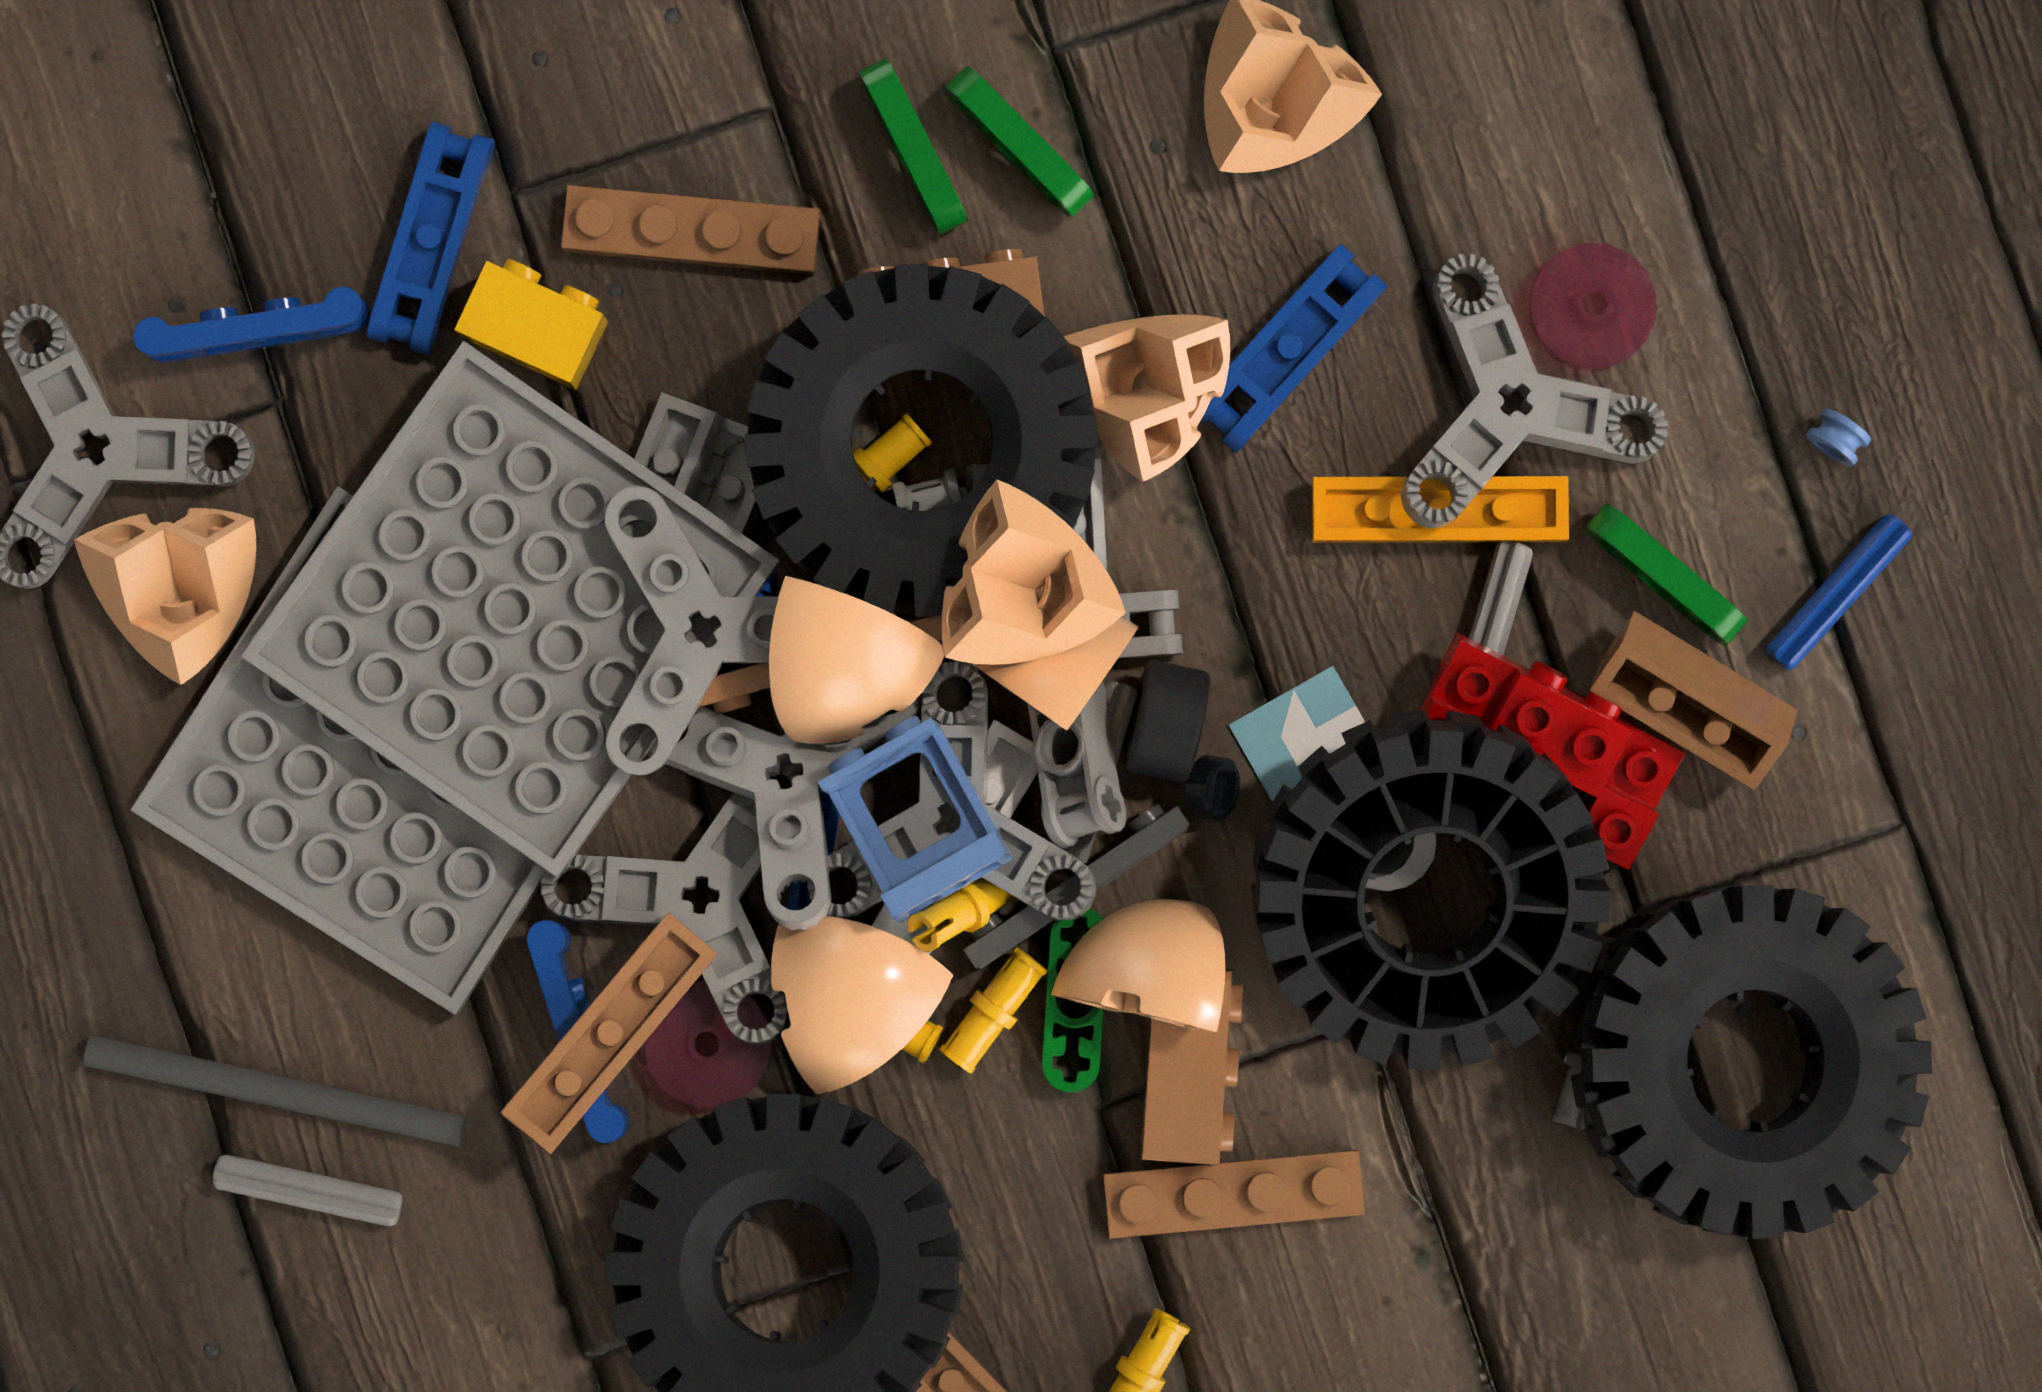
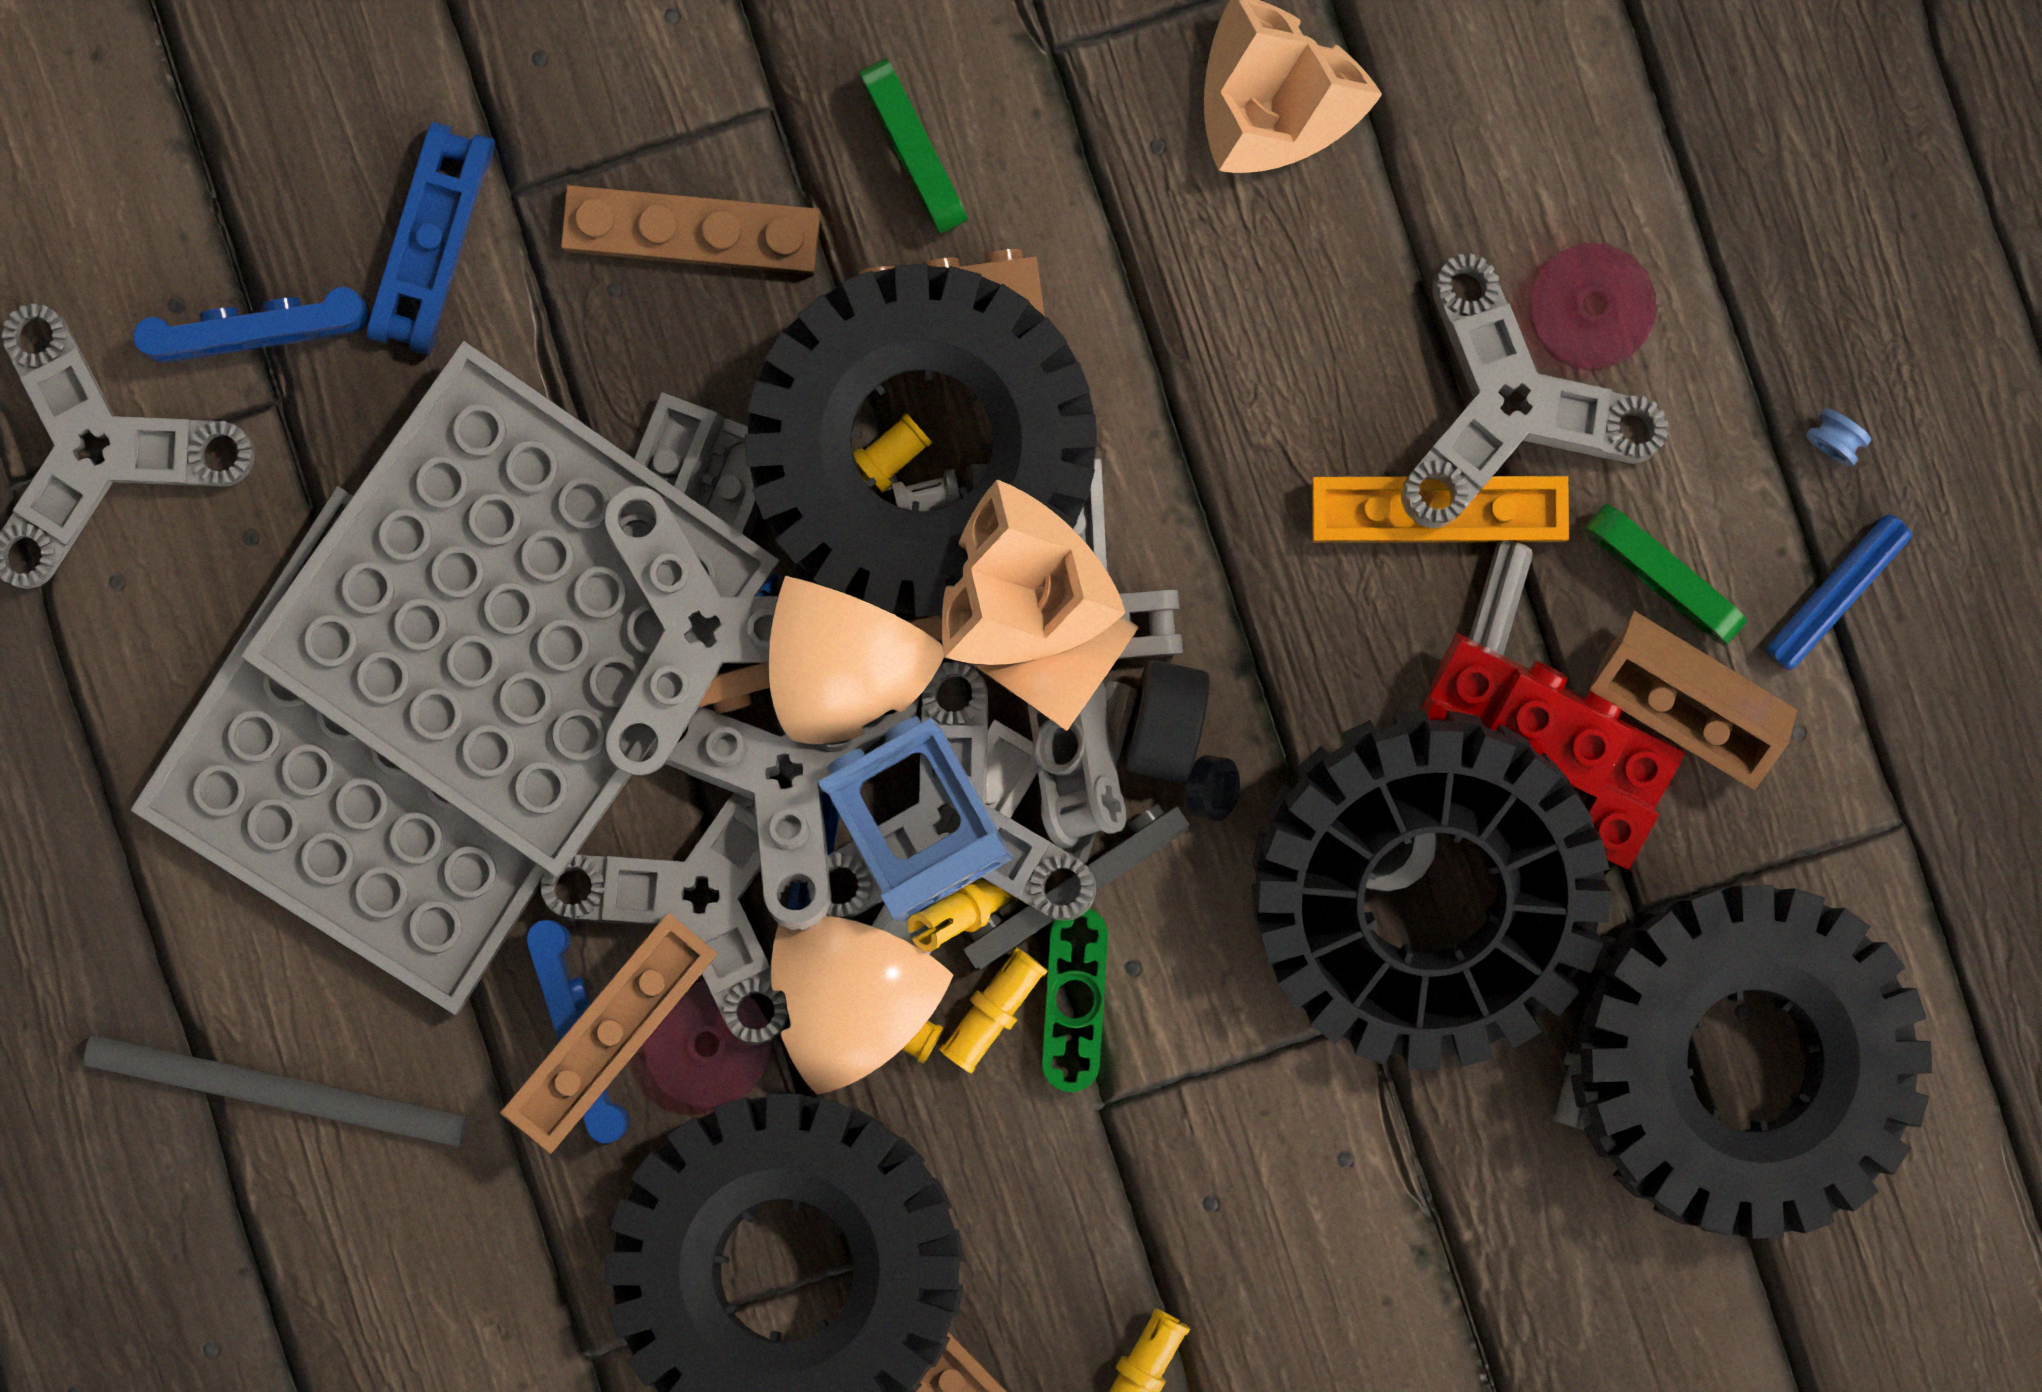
(173, 584): light nougat brick -> none
(307, 1190): light grey axle -> none
(532, 323): yellow brick -> none
(1018, 141): green beam -> none
(1151, 962): light nougat brick -> none
(1152, 384): light nougat brick -> none
(1187, 1088): medium nougat brick -> none
(1233, 1194): medium nougat plate -> none
(1292, 345): blue plate -> none
(1294, 727): medium azure sticker -> none

